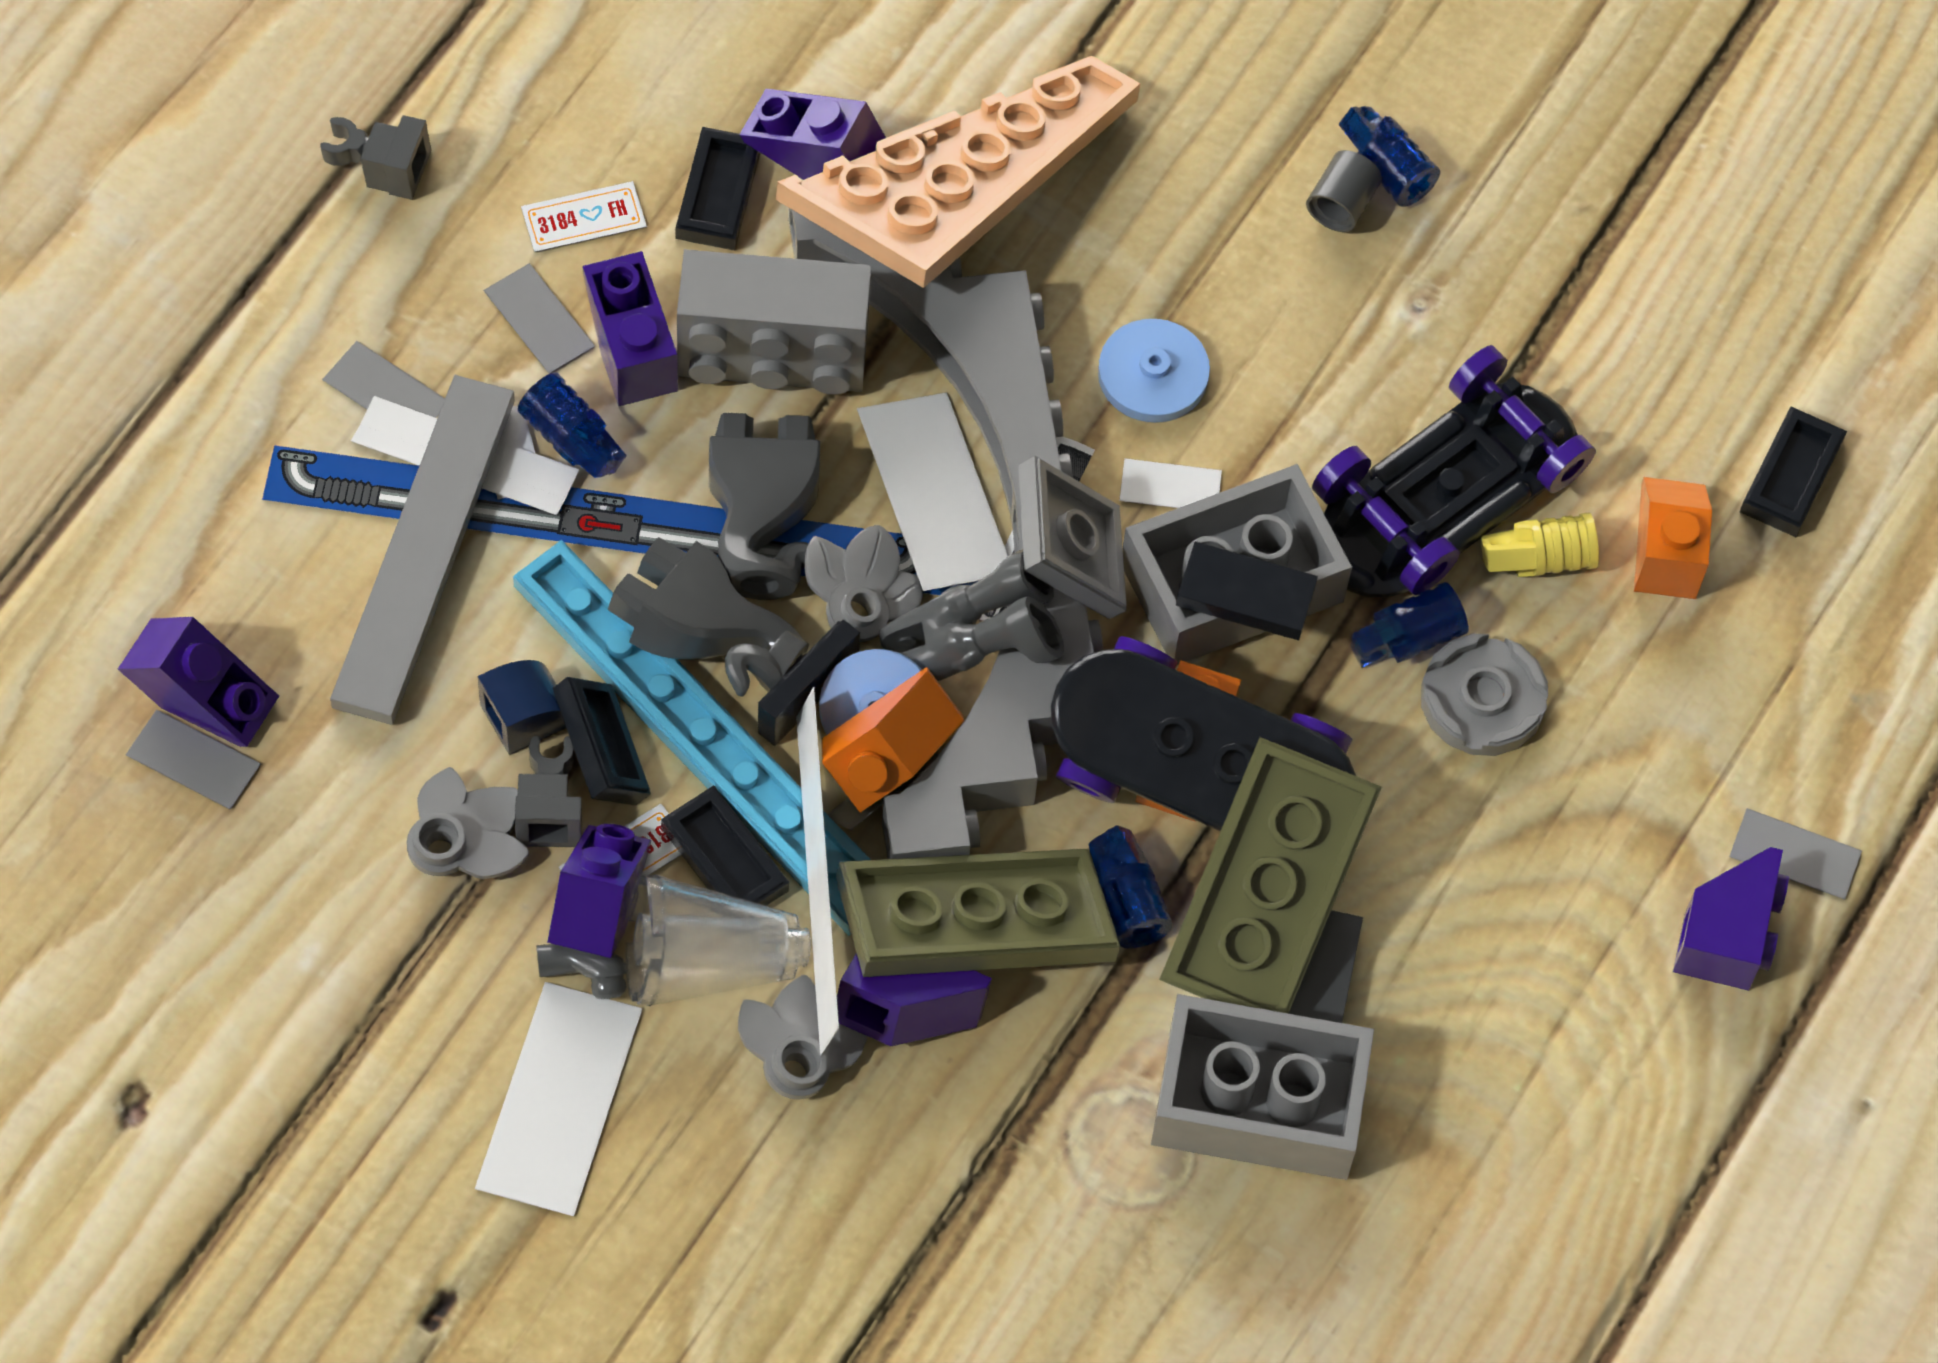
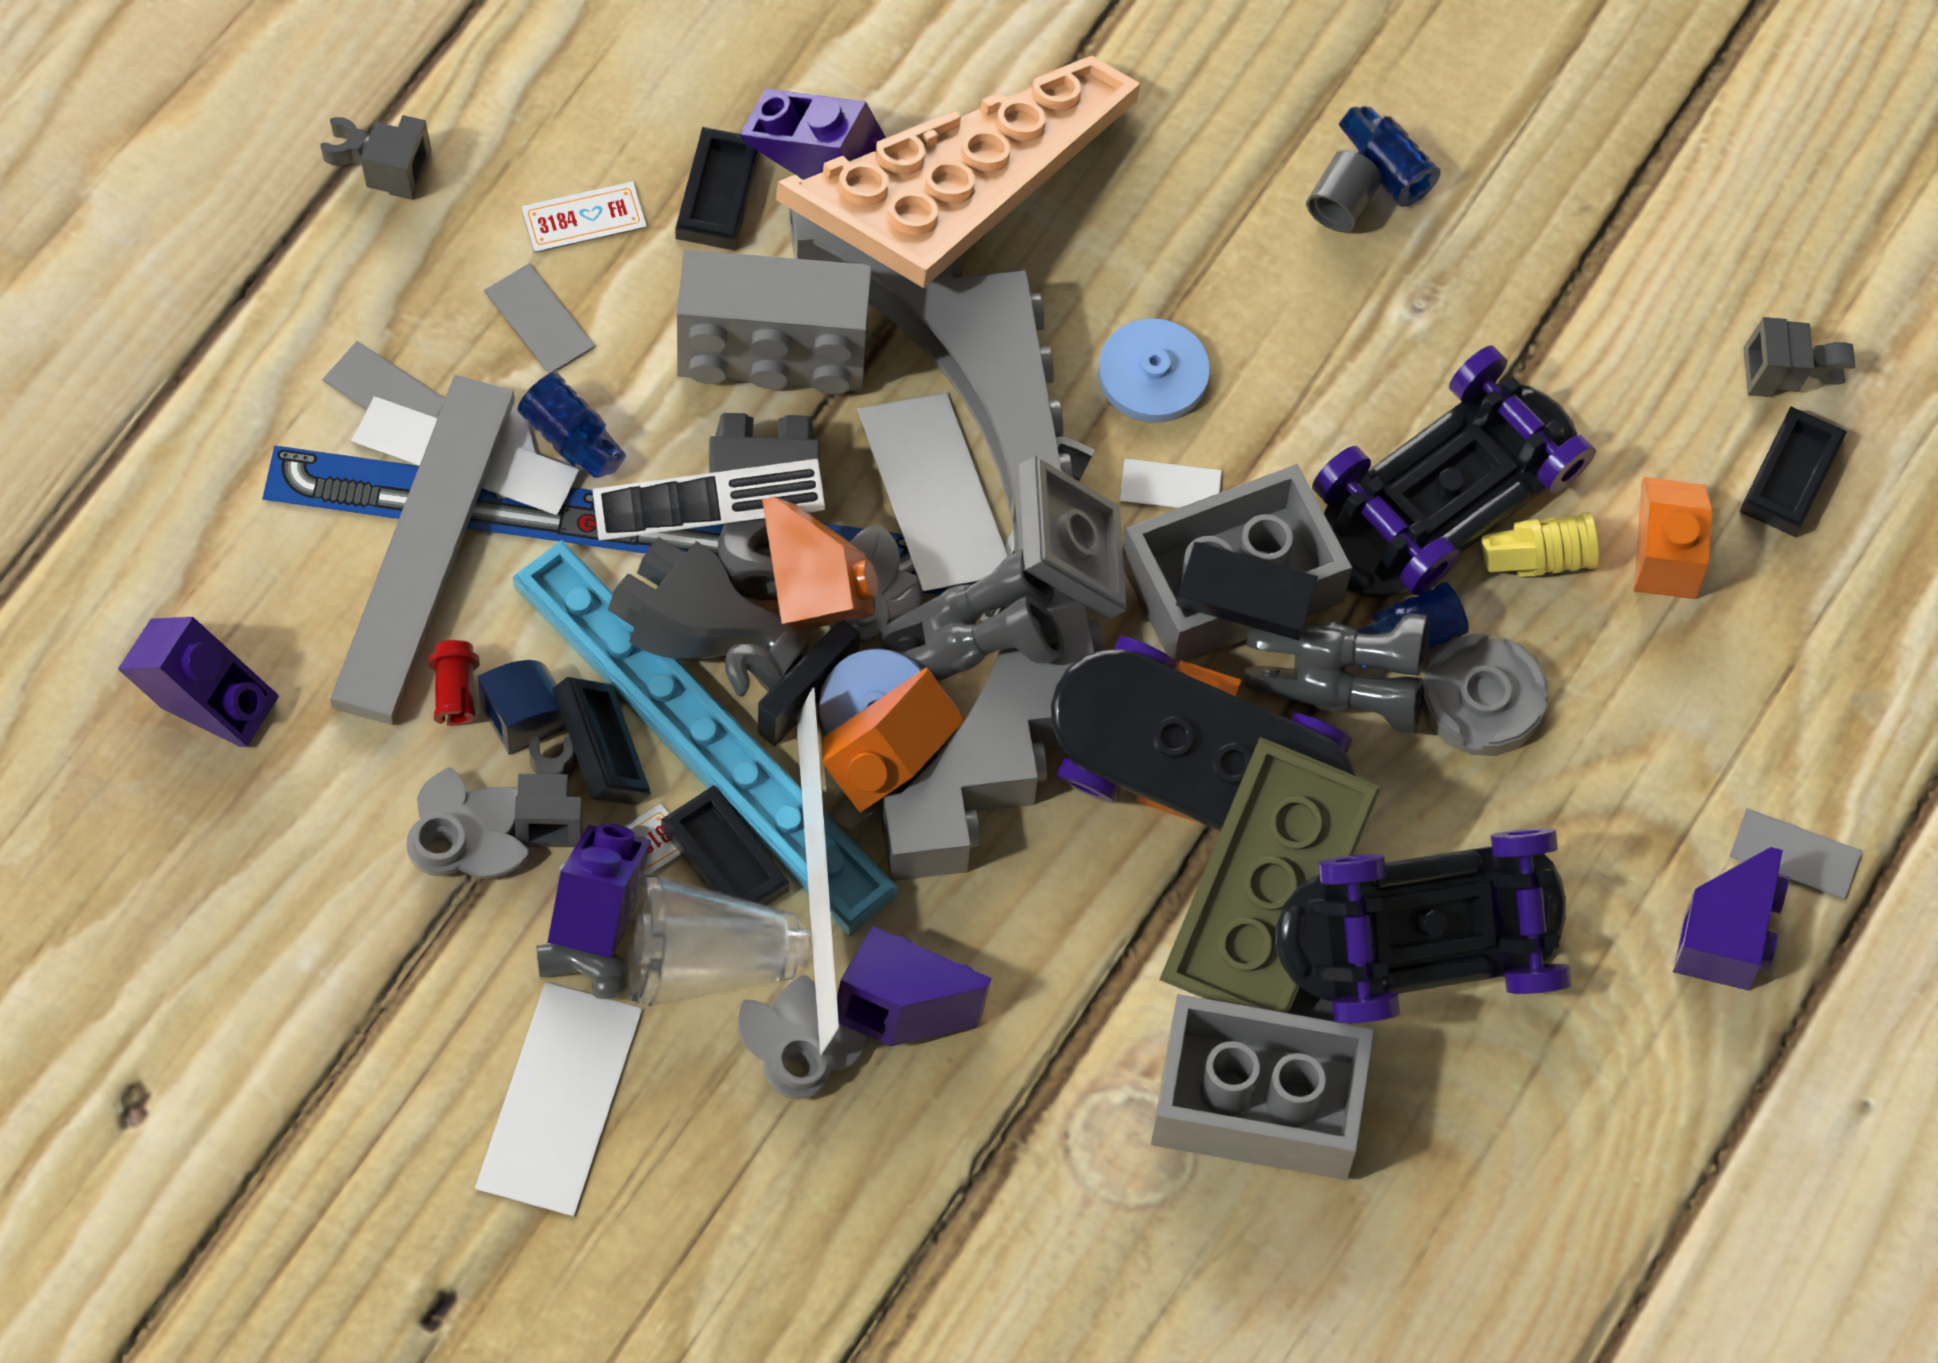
(193, 759): light grey sticker -> none
(454, 681): none -> red pin
(631, 329): dark purple slope -> none
(704, 499): none -> sticker
(816, 570): none -> orange slope
(976, 912): olive tile -> none
(1129, 888): clear blue hinge -> none
(1321, 675): none -> dark grey piece
(1426, 924): none -> black piece
(1783, 358): none -> dark grey piece

